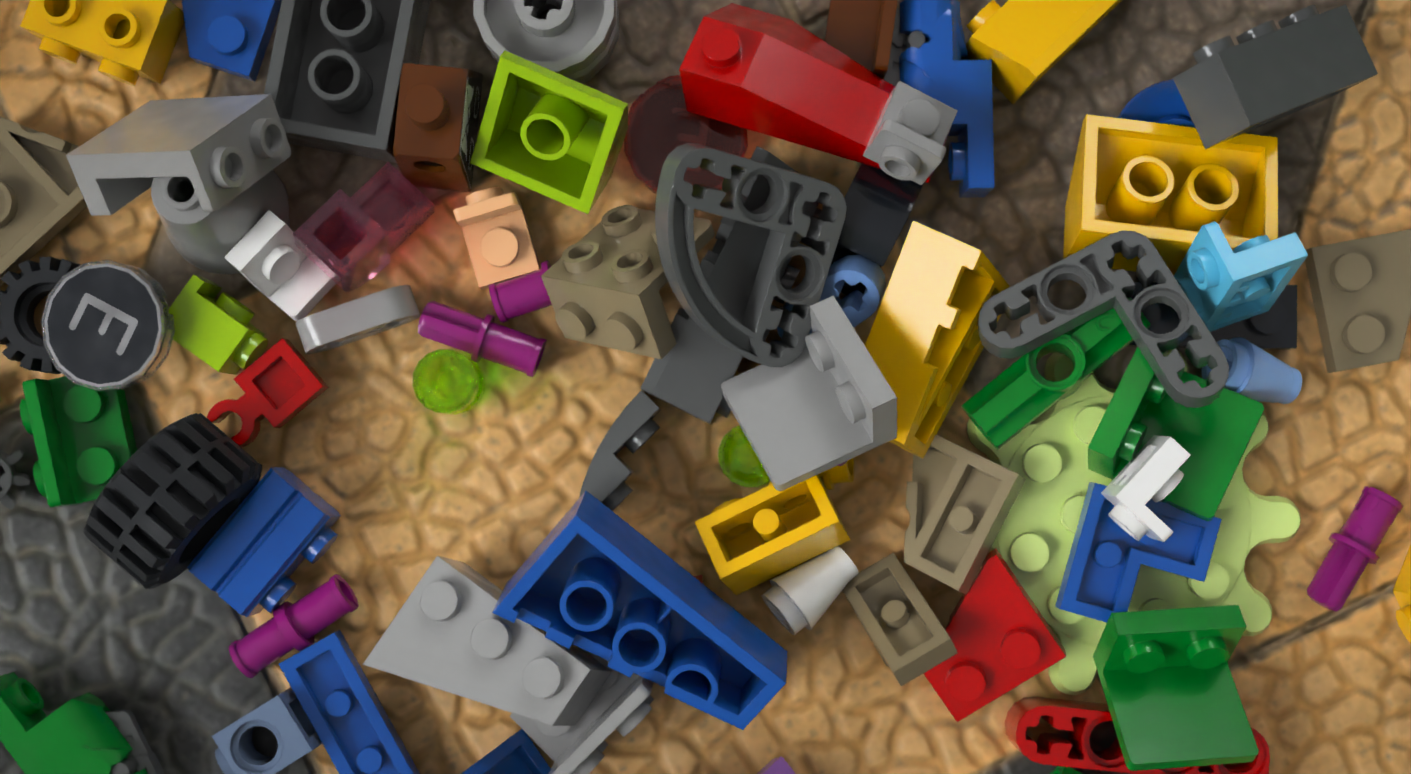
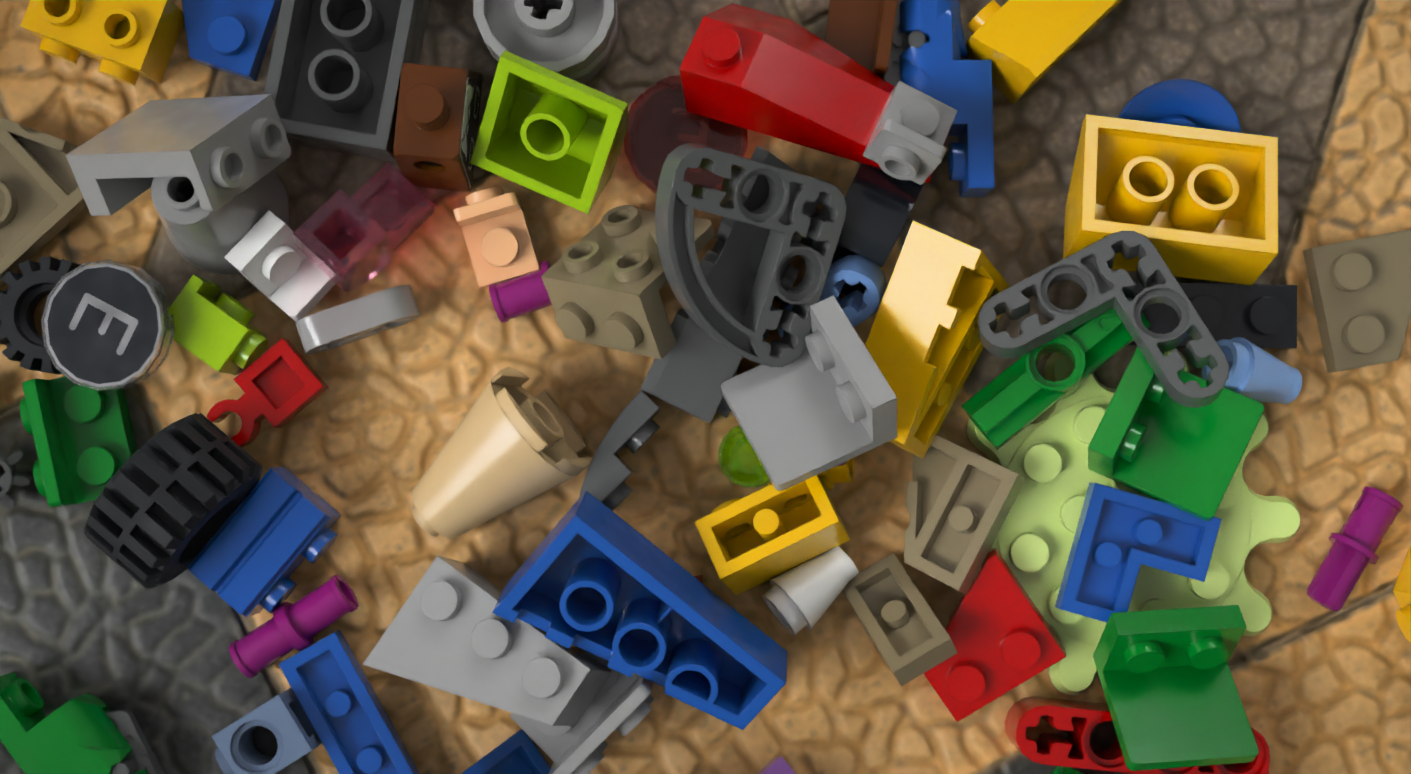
(460, 383): clear neon green wheel -> none
(481, 337): magenta axle -> none
(497, 458): none -> tan cone
(1149, 476): white bracket -> none
(1237, 283): medium azure bracket -> none
(1272, 72): dark grey brick -> none

